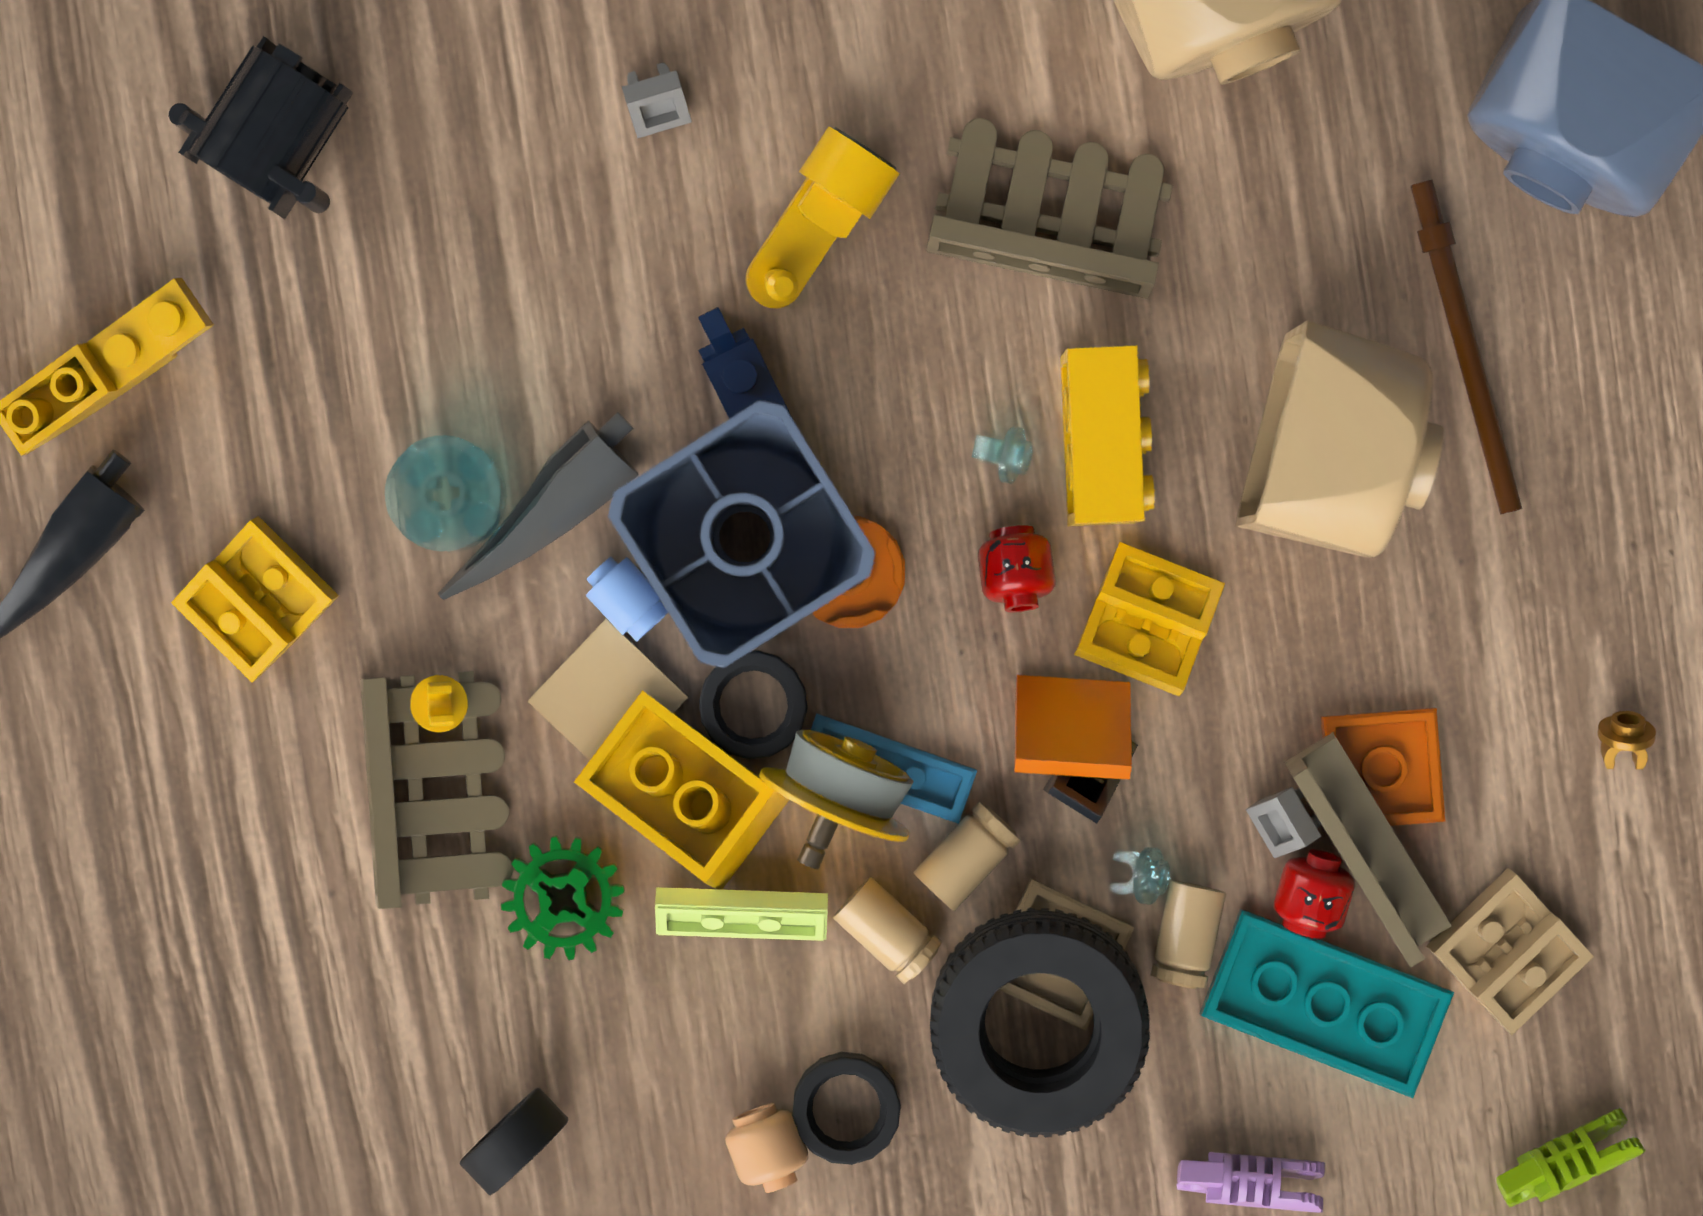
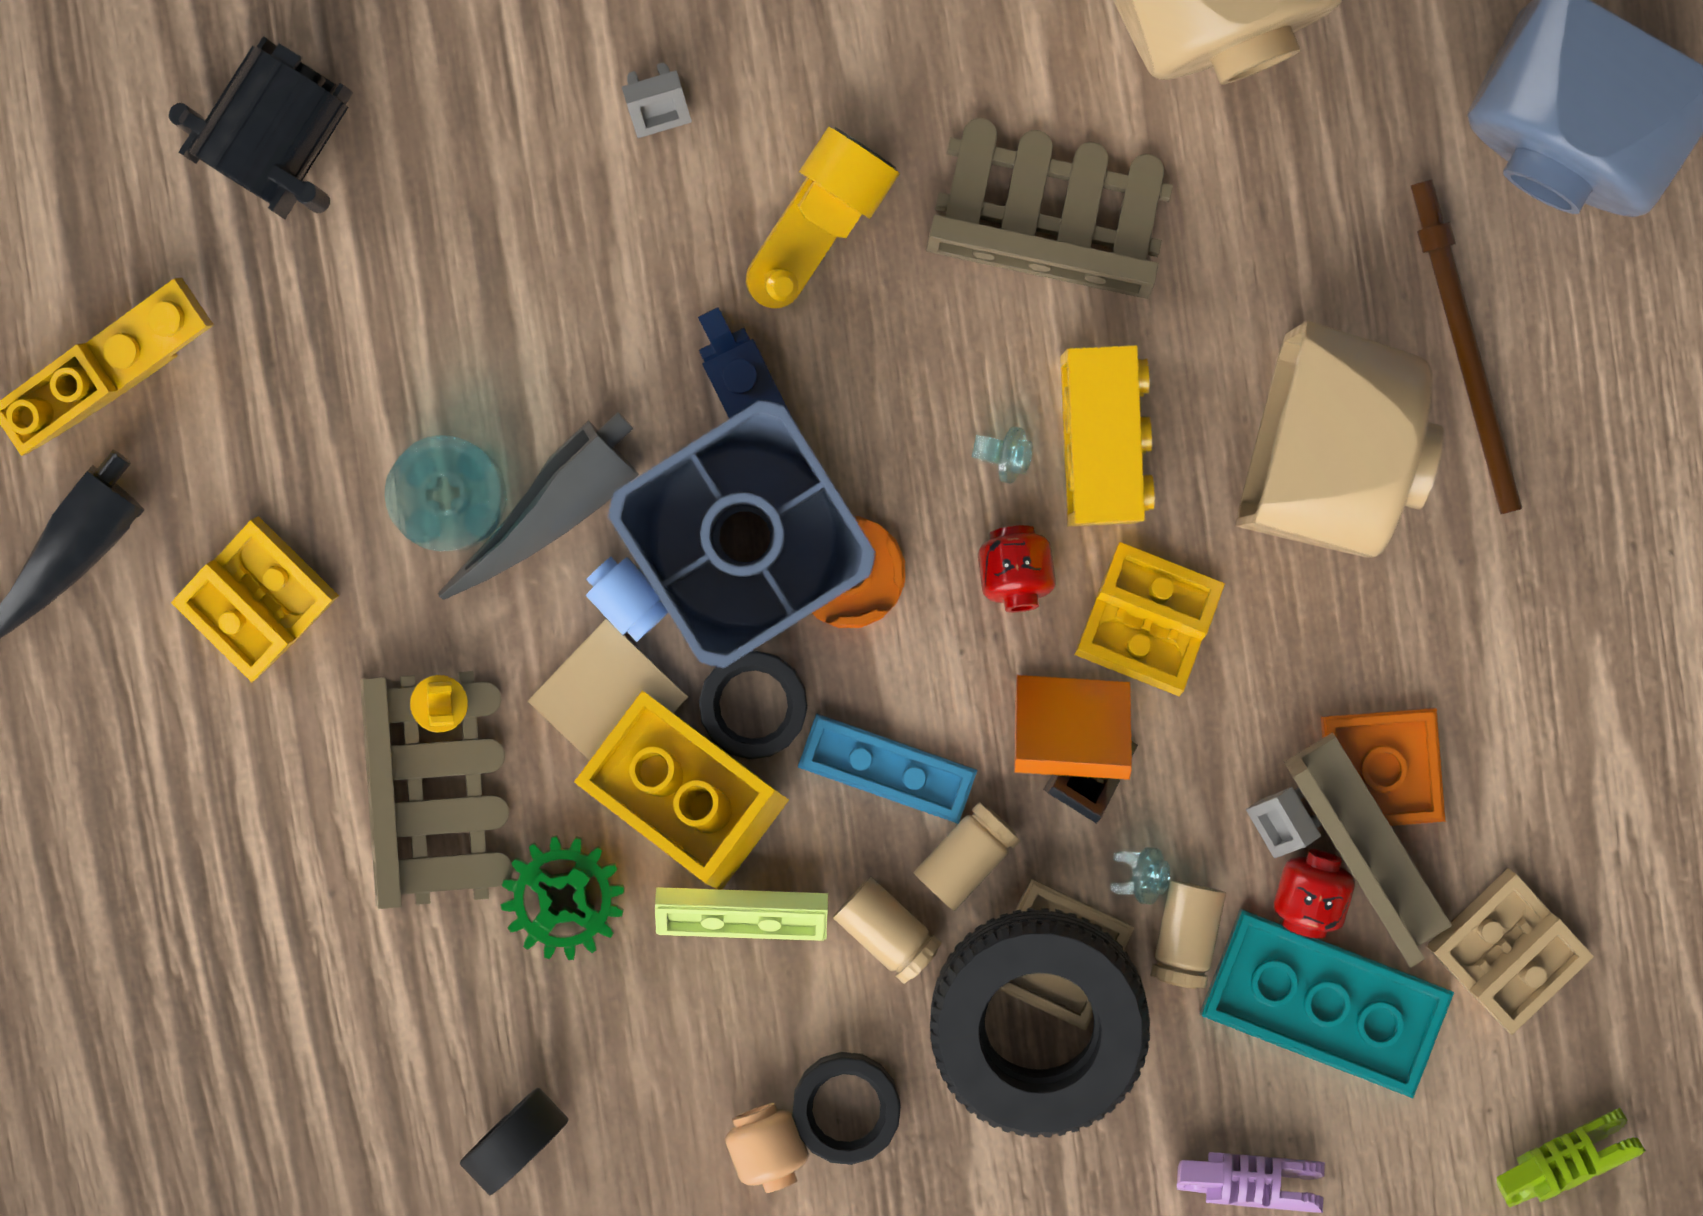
(843, 786): piece -> none
(1625, 732): pearl gold plate -> none

